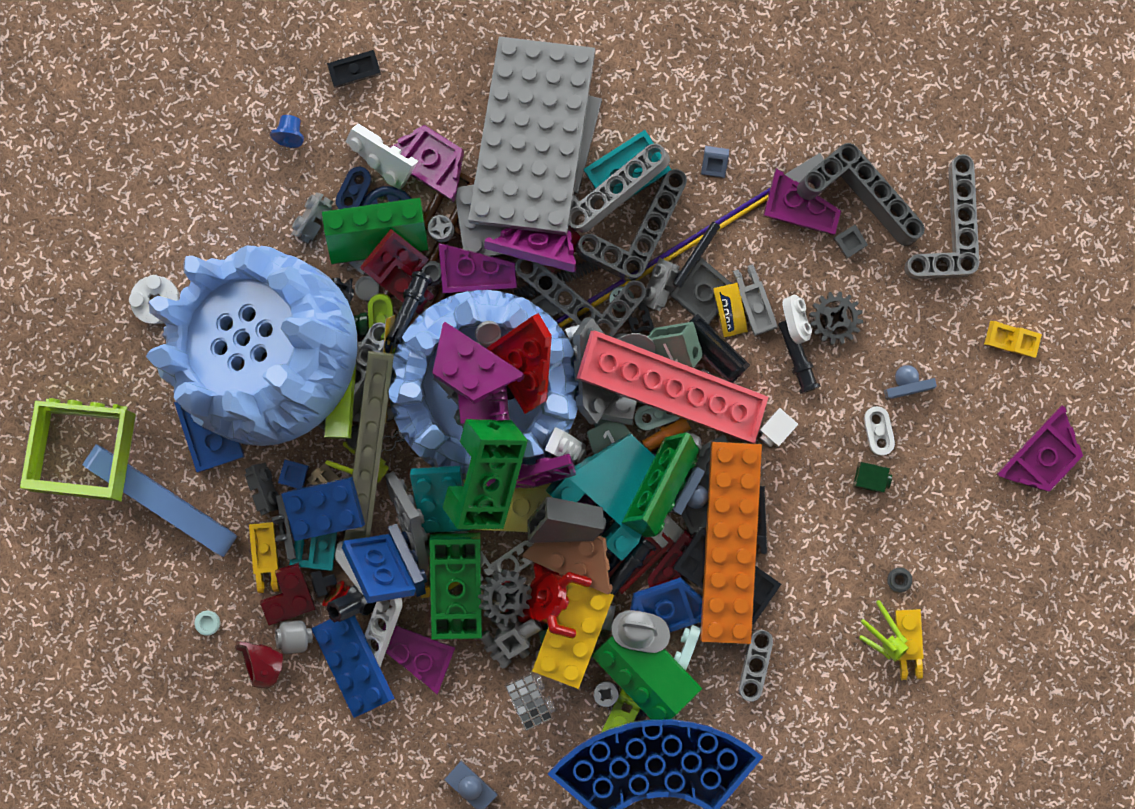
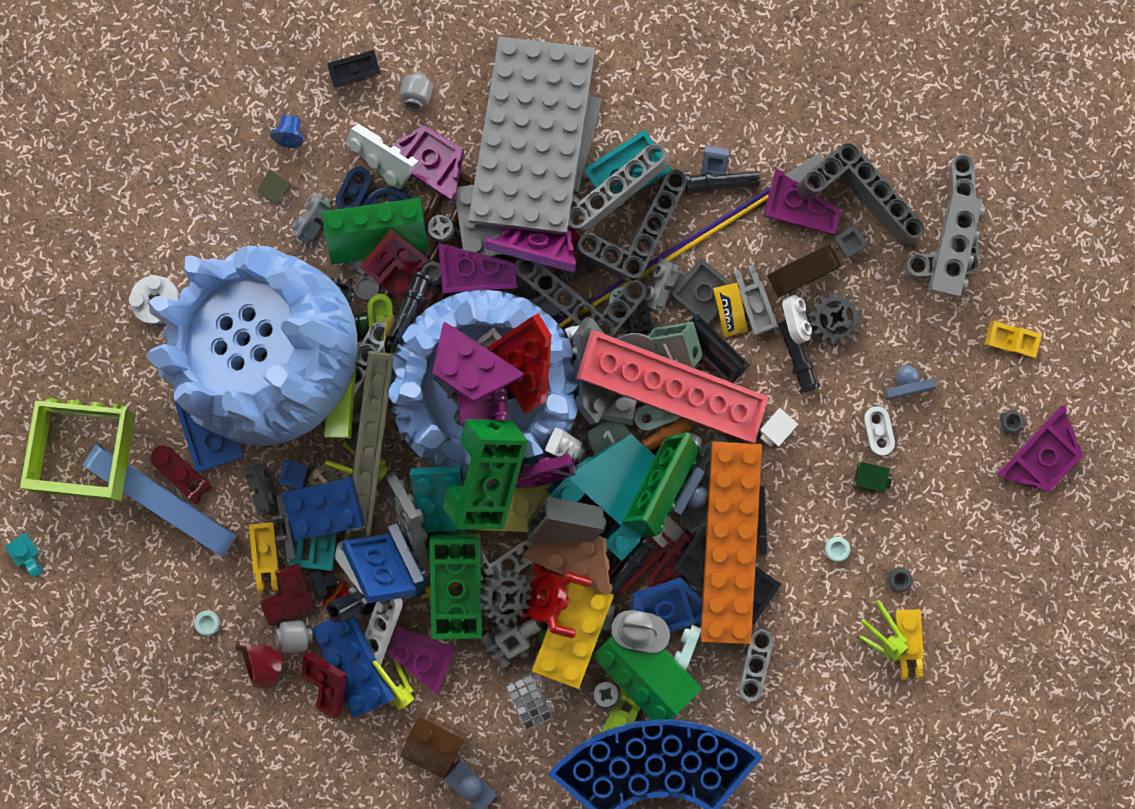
(24, 552): none -> teal plate
(179, 472): none -> dark red plate
(274, 187): none -> olive slope
(330, 683): none -> dark red plate
(401, 694): none -> neon yellow plant
(415, 91): none -> light grey head
(432, 745): none -> reddish brown slope
(488, 332): light grey piece -> none
(696, 254): black bar -> none
(710, 182): none -> black pin
(804, 270): none -> dark brown beam
(837, 549): none -> light aqua tile
(940, 281): none -> light grey brick
(1005, 421): none -> dark grey plate

